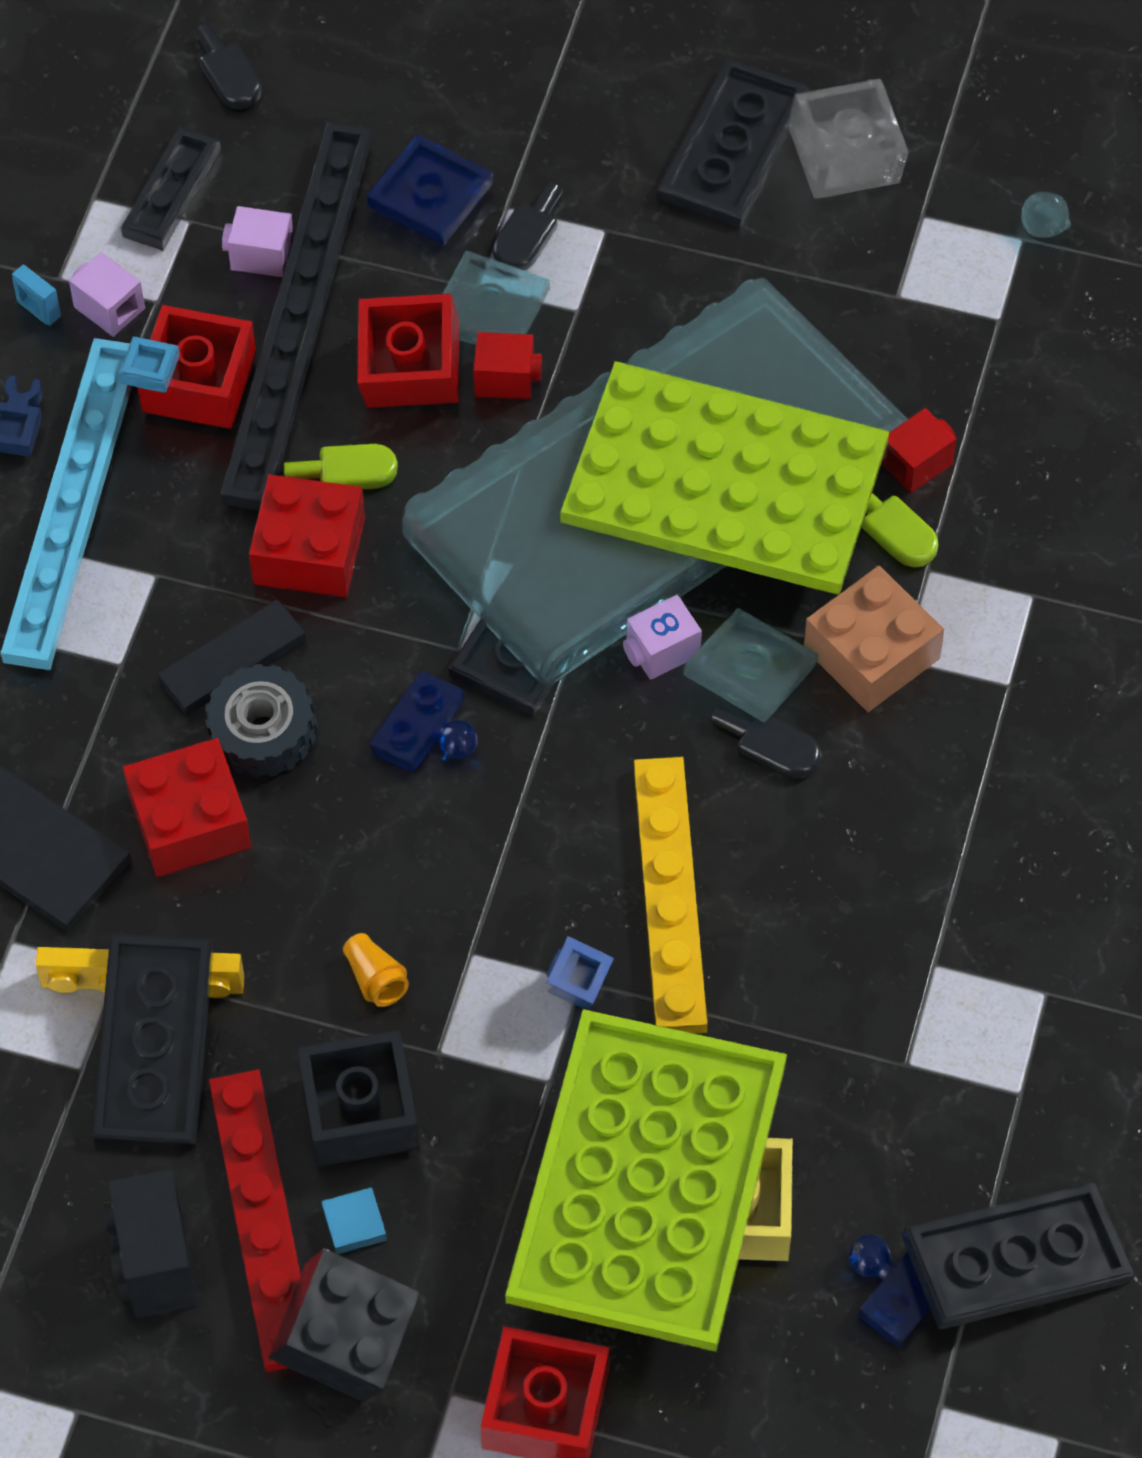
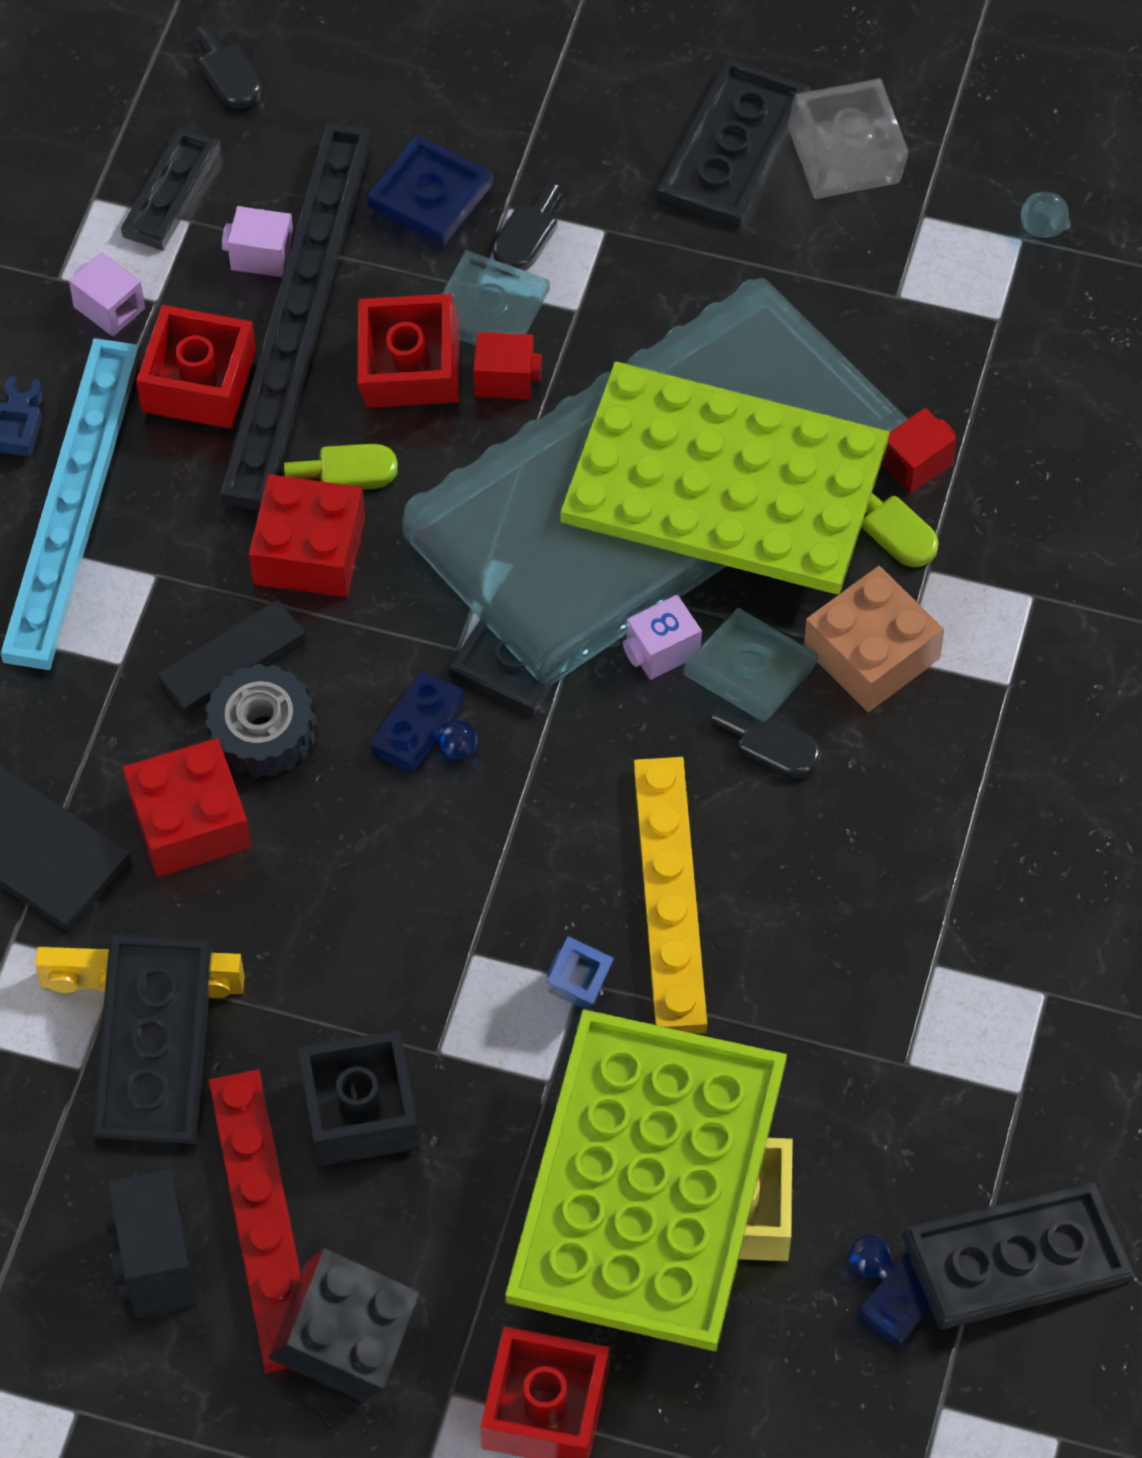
(36, 295): dark azure tile -> none
(149, 364): dark azure tile -> none
(354, 1221): dark azure tile -> none
(377, 973): light orange cone -> none

